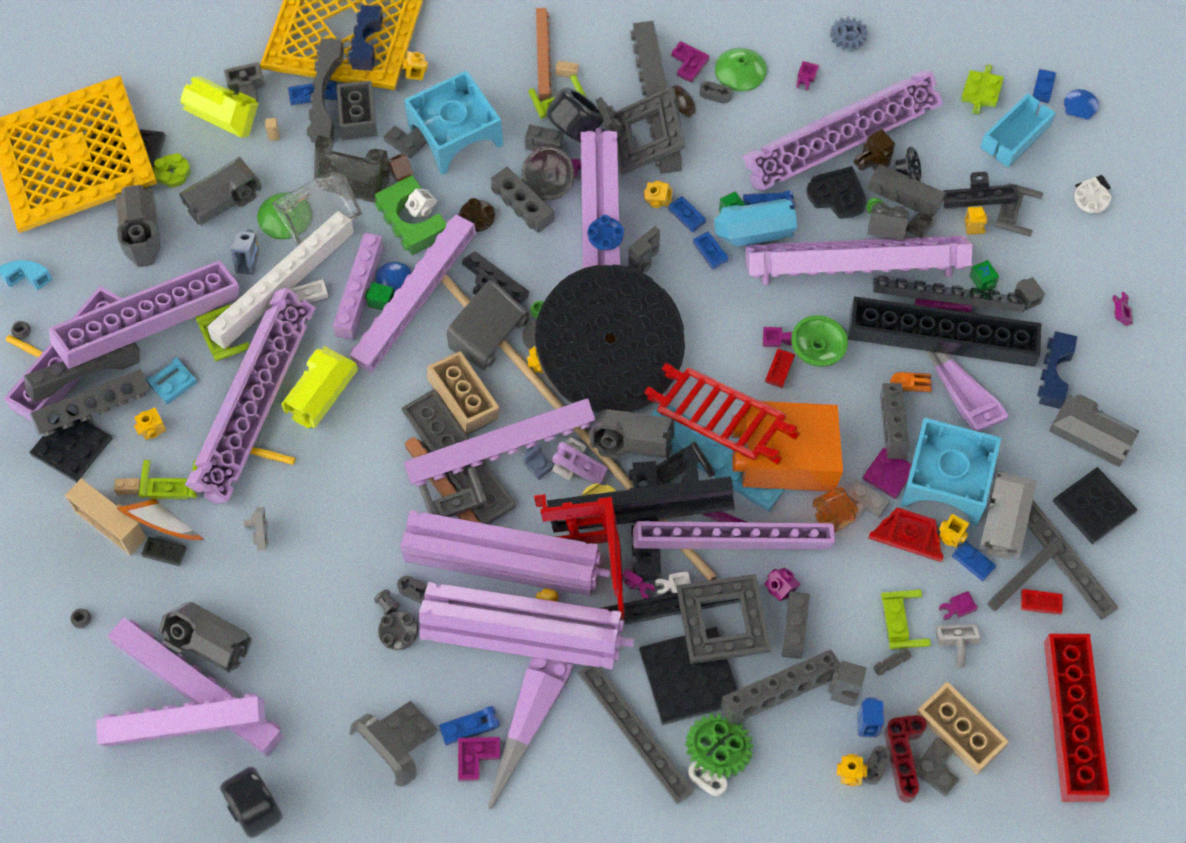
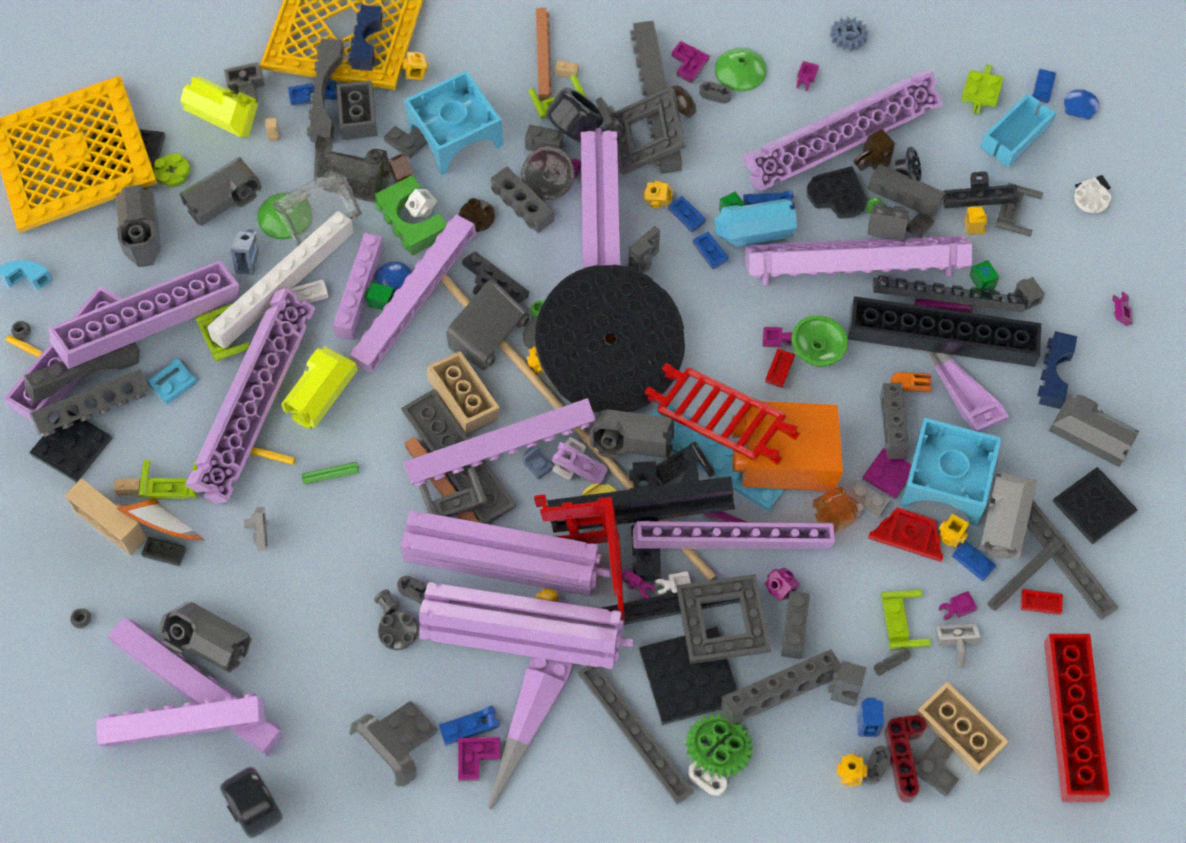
(149, 424): yellow brick -> none
(329, 473): none -> bright green axle
(605, 233): blue dish -> none

